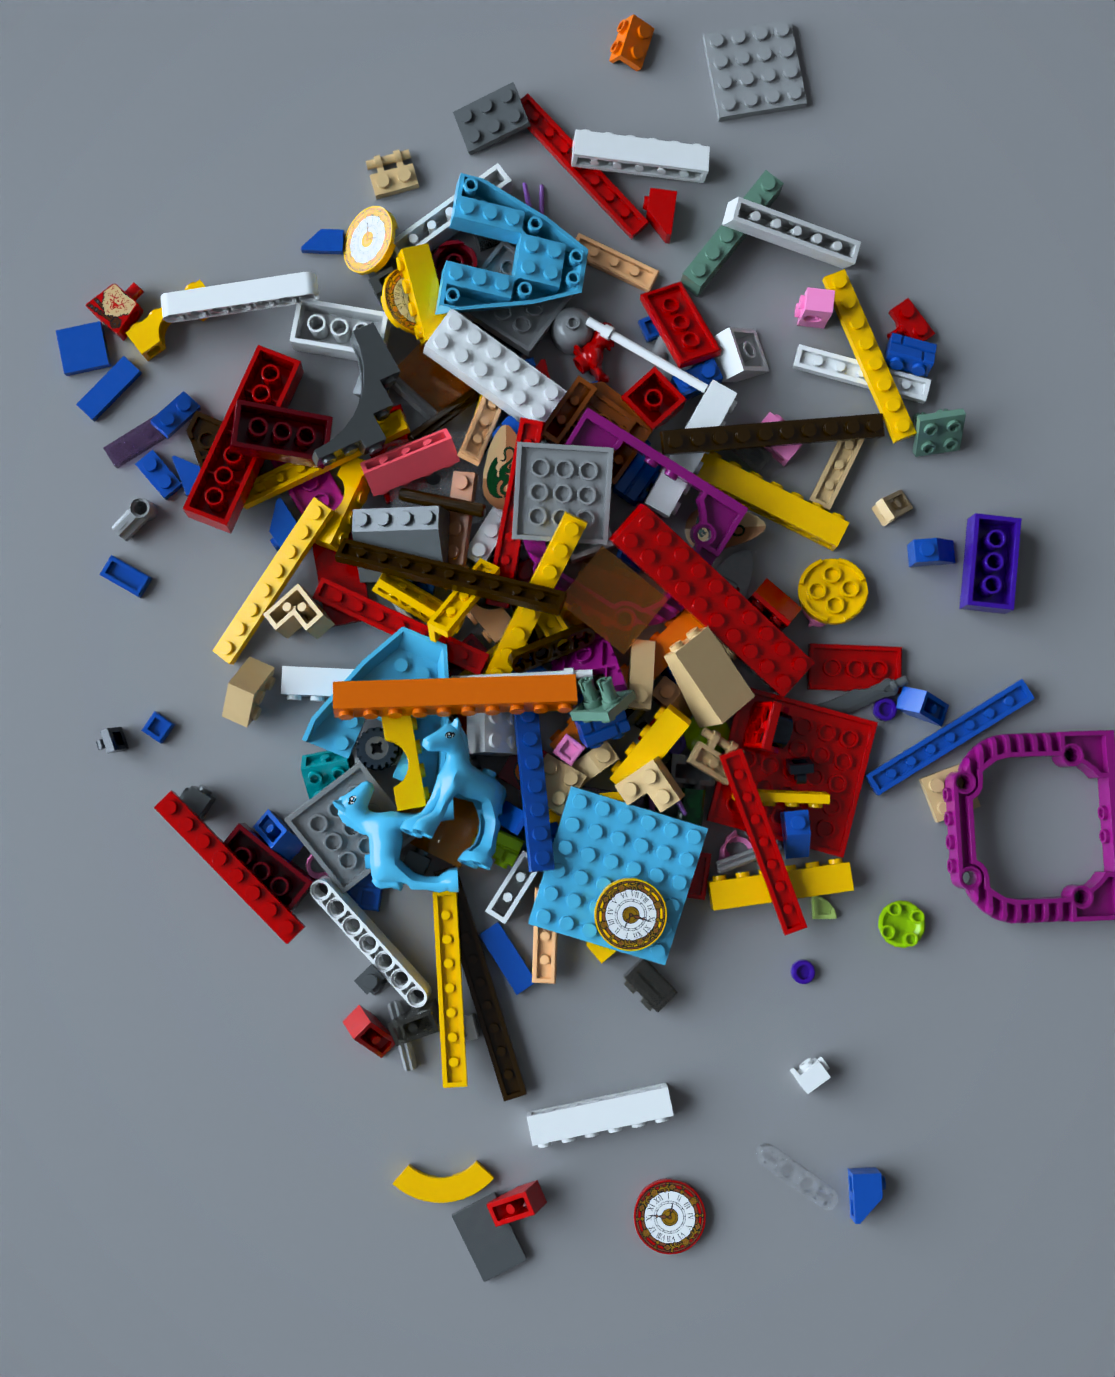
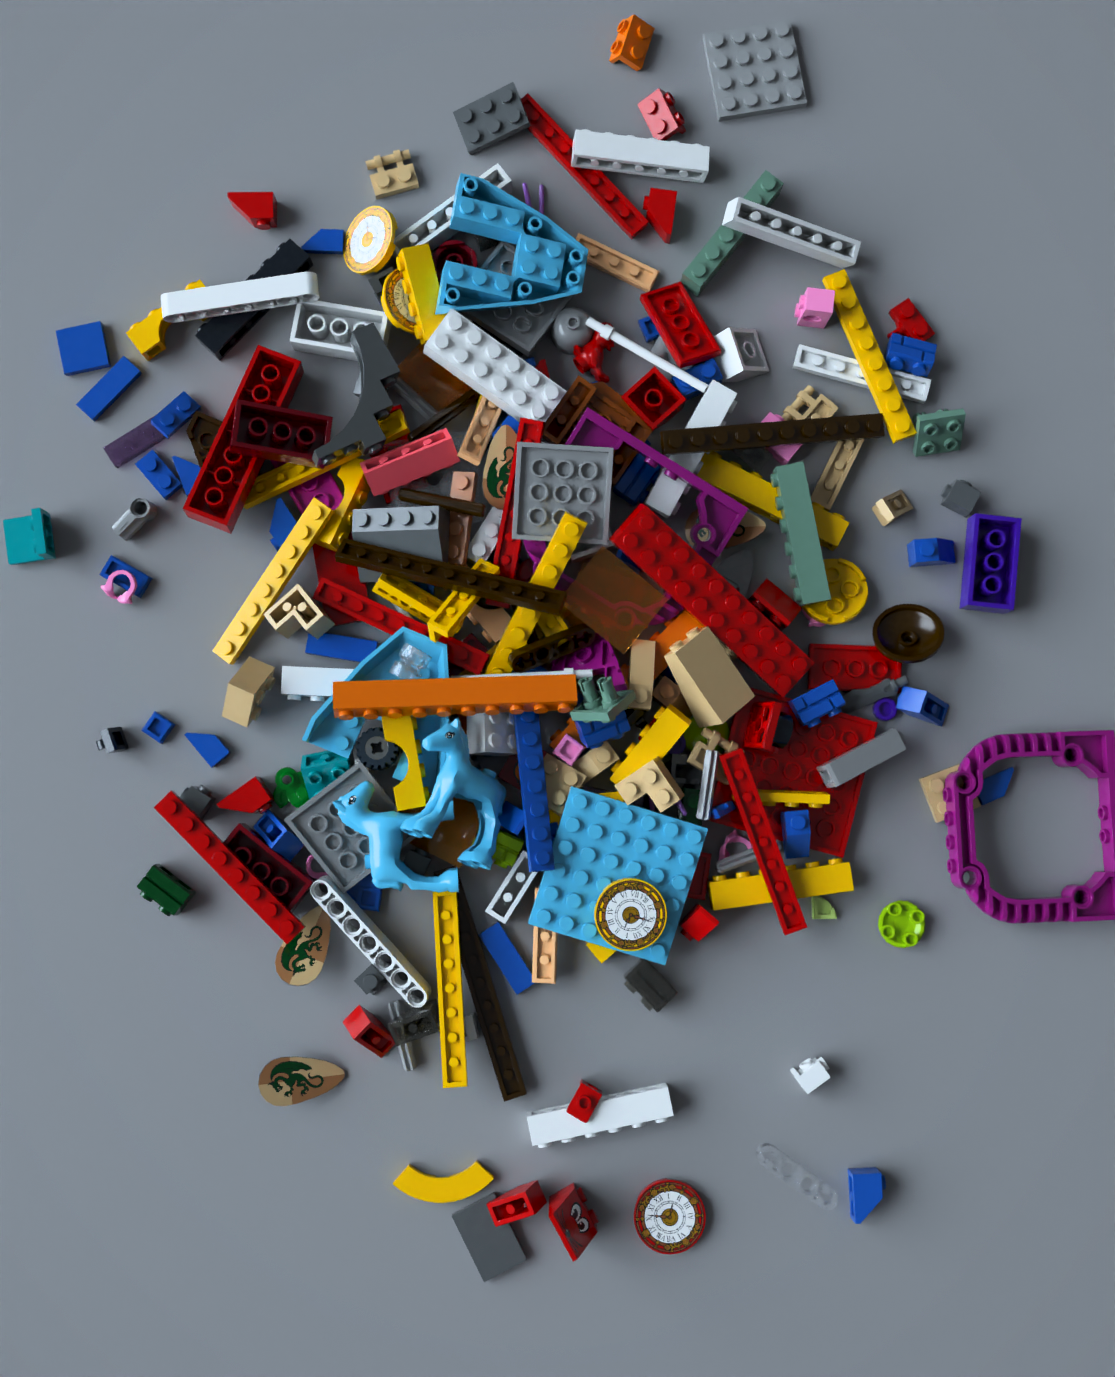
(29, 538): none -> teal bracket
(117, 308): torso -> none
(126, 597): none -> bright pink piece
(165, 890): none -> dark green brick
(209, 747): none -> blue tile
(225, 331): none -> black brick
(249, 798): none -> red slope
(256, 208): none -> red slope
(292, 792): none -> green plate
(297, 1079): none -> shield
(305, 955): none -> shield
(340, 647): none -> blue tile
(410, 663): none -> clear wheel
(572, 1219): none -> red slope
(584, 1101): none -> red bracket
(661, 115): none -> bracket
(697, 923): none -> red slope
(707, 784): none -> light grey axle
(722, 809): none -> blue tile
(799, 768): black tile -> none
(801, 534): none -> sand green brick
(802, 971): dark purple tile -> none
(817, 703): none -> blue brick
(818, 408): none -> tan plate
(862, 758): none -> light grey slope
(909, 624): none -> dark brown dish
(949, 737): blue plate -> none
(960, 497): none -> dark grey brick
(995, 786): none -> blue tile

